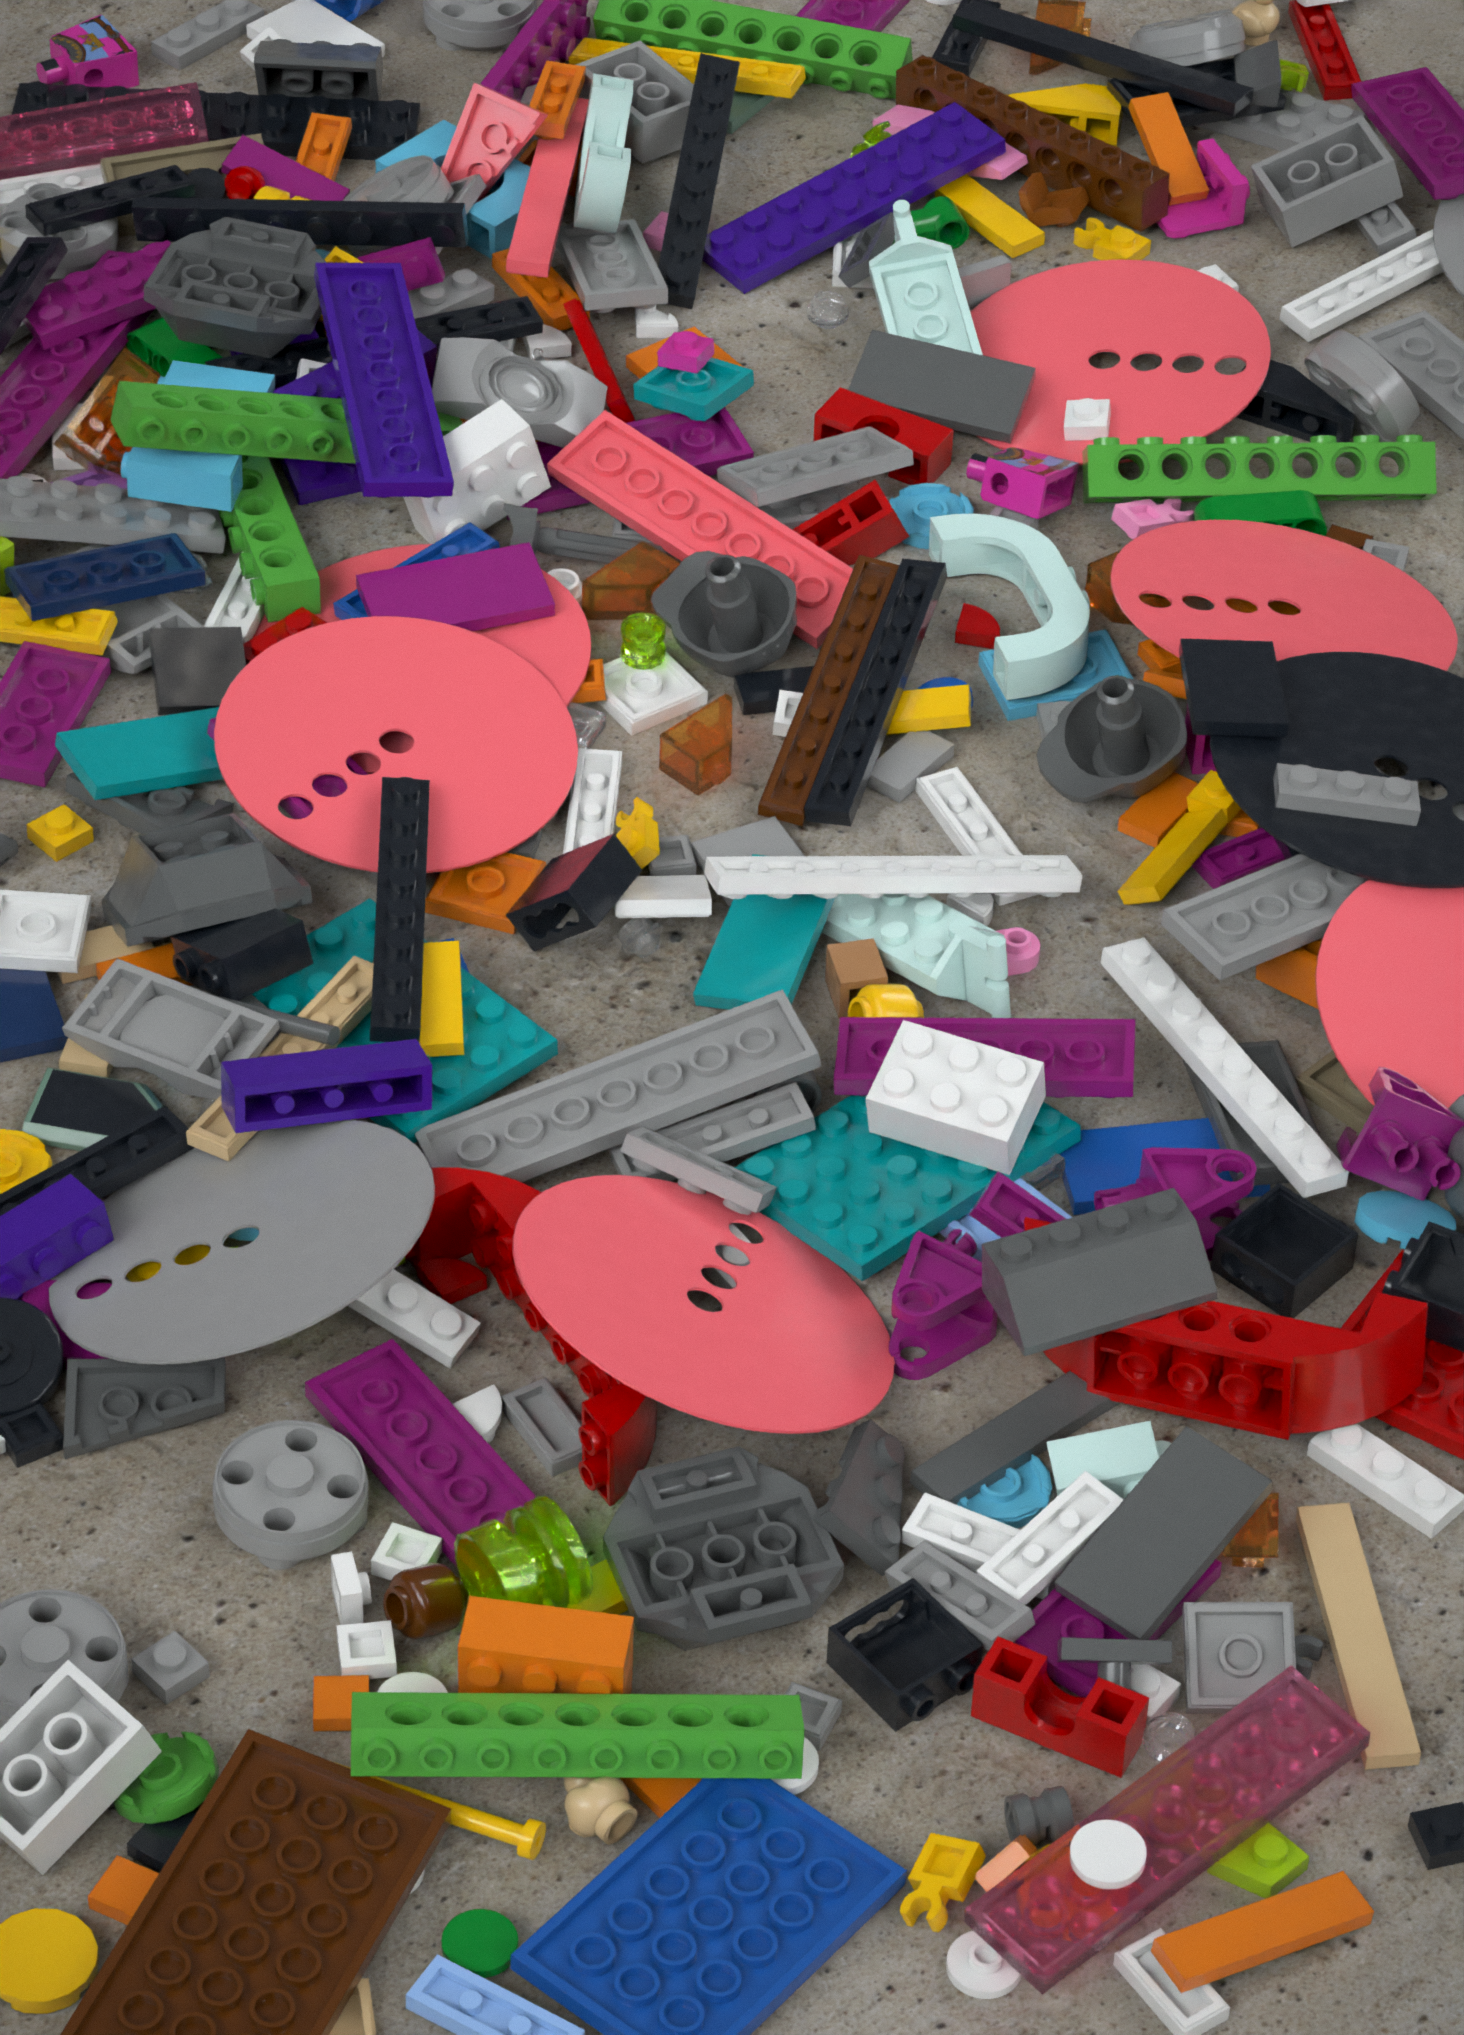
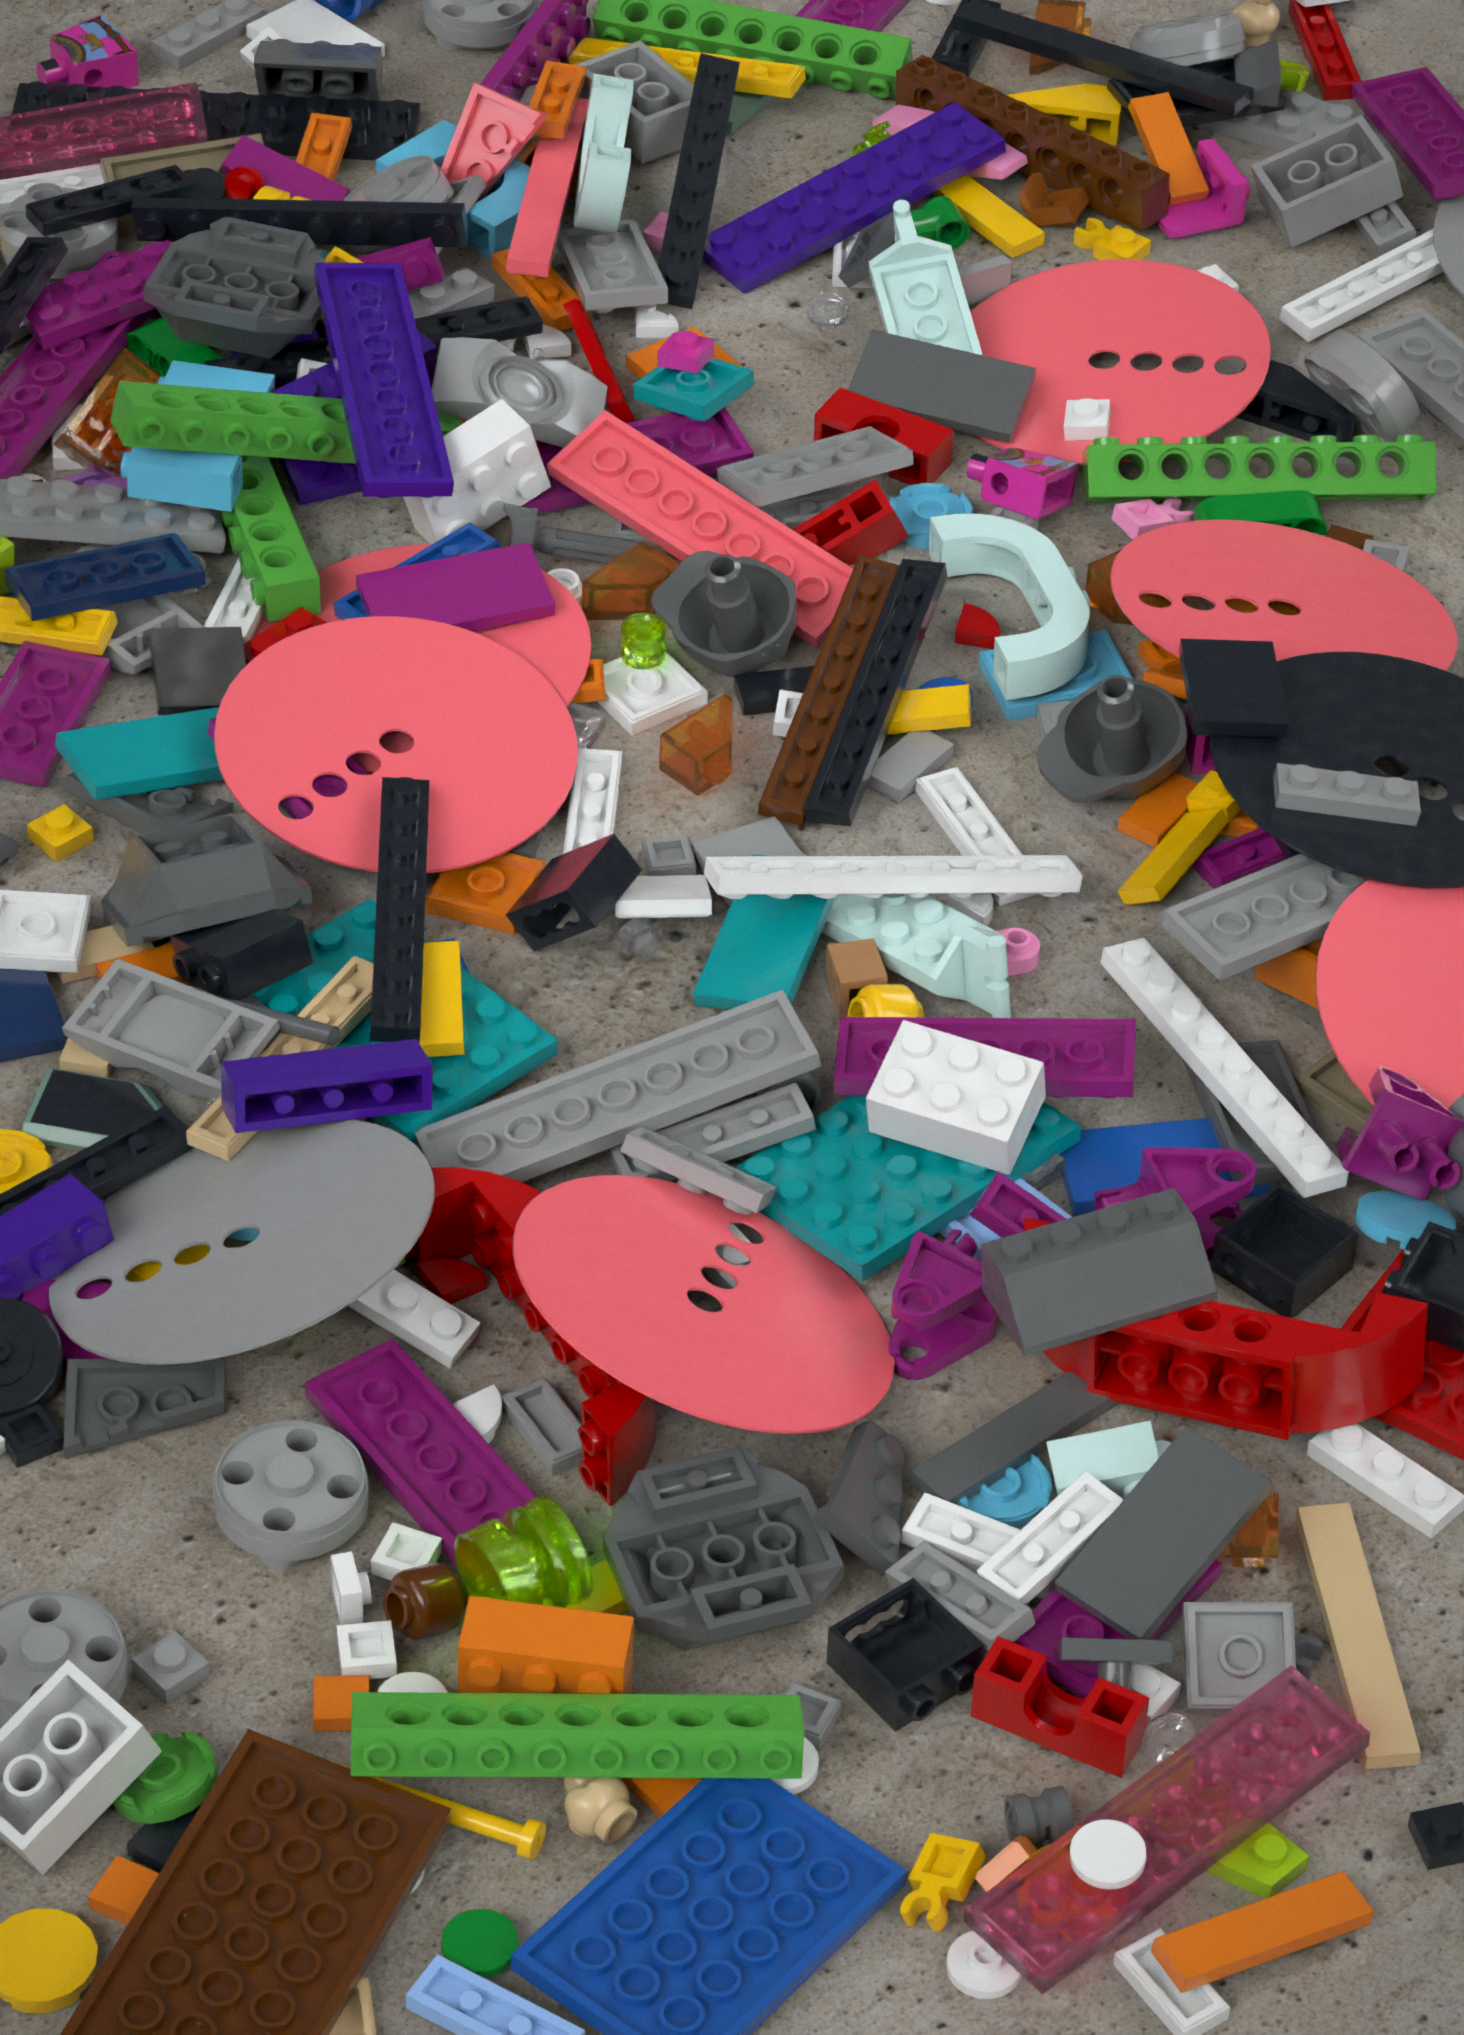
(639, 832): yellow plate -> none

